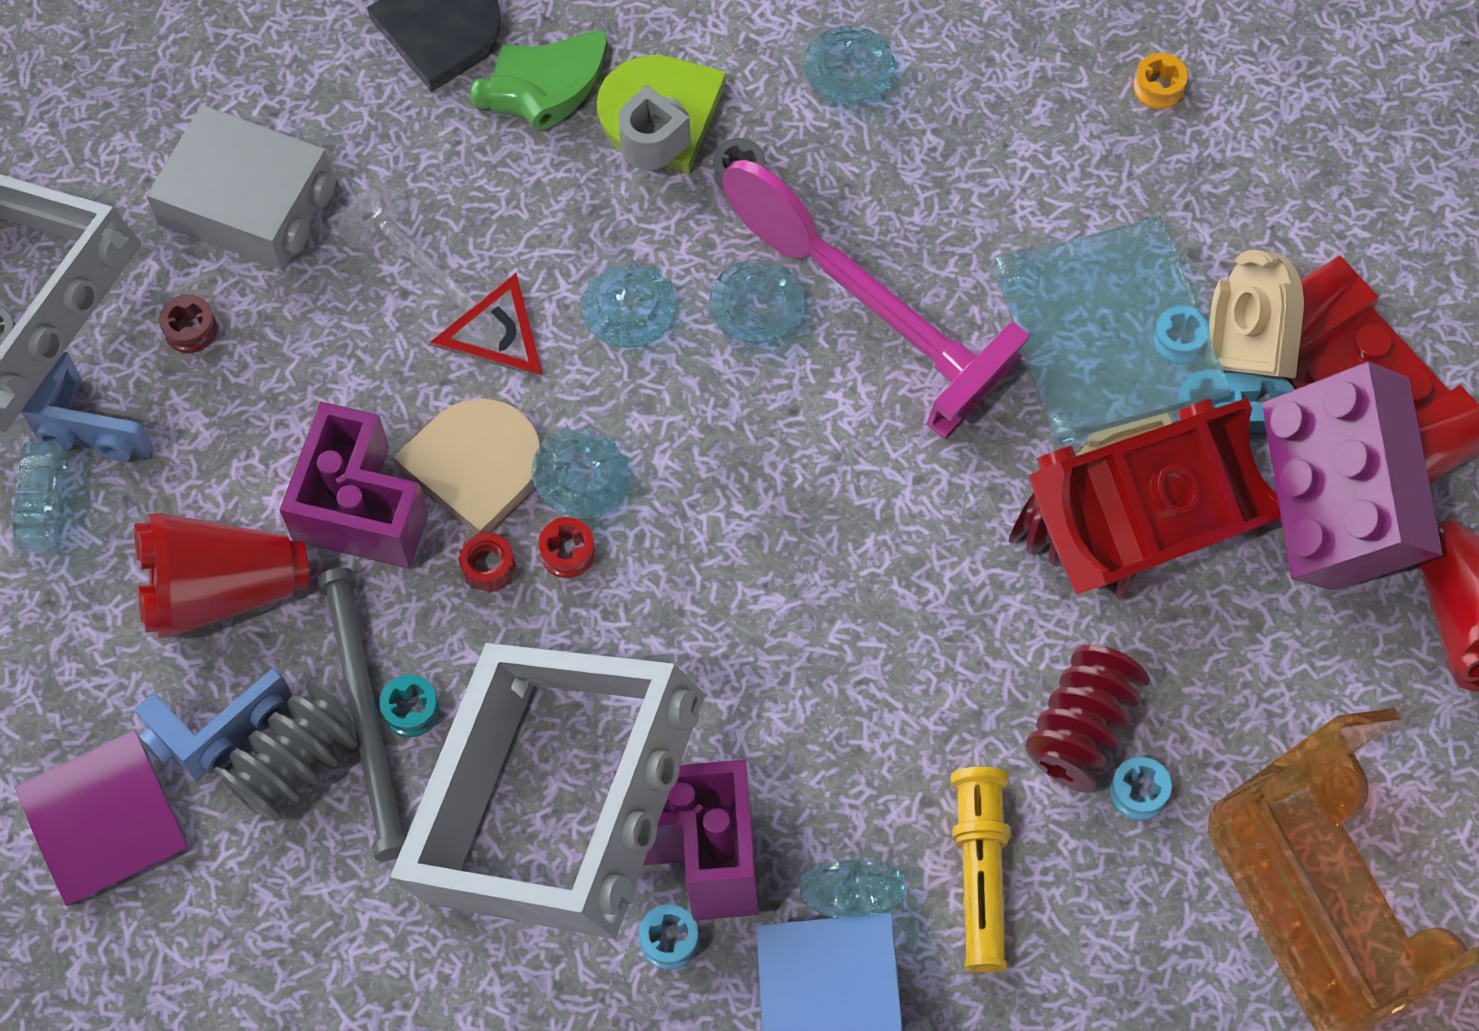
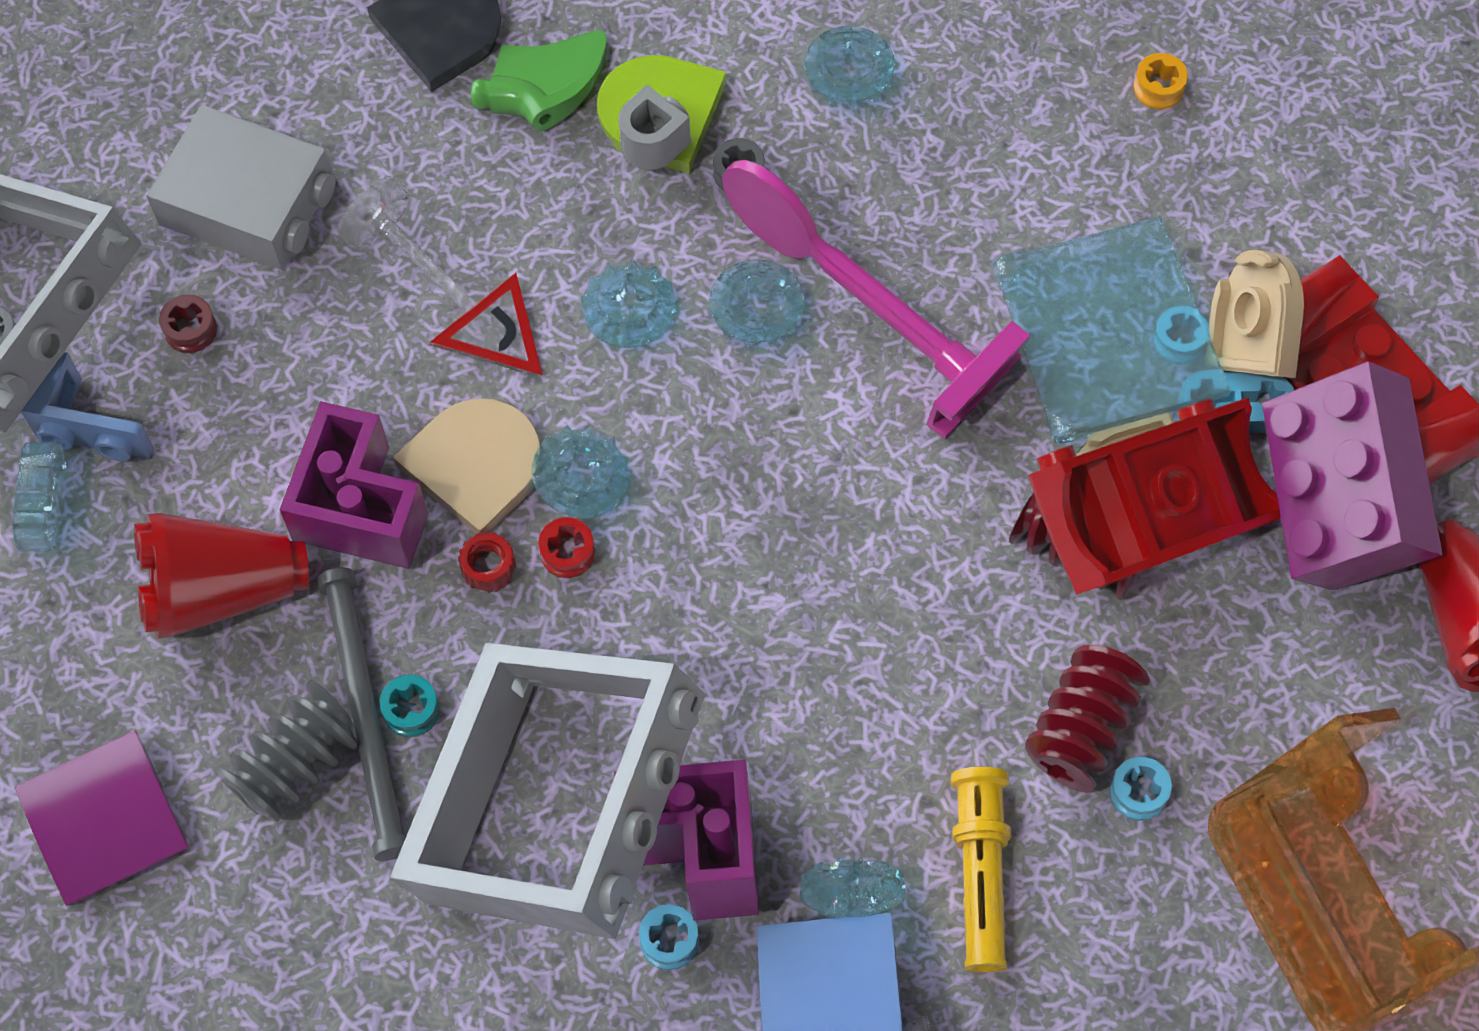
(210, 748): medium blue bracket -> none

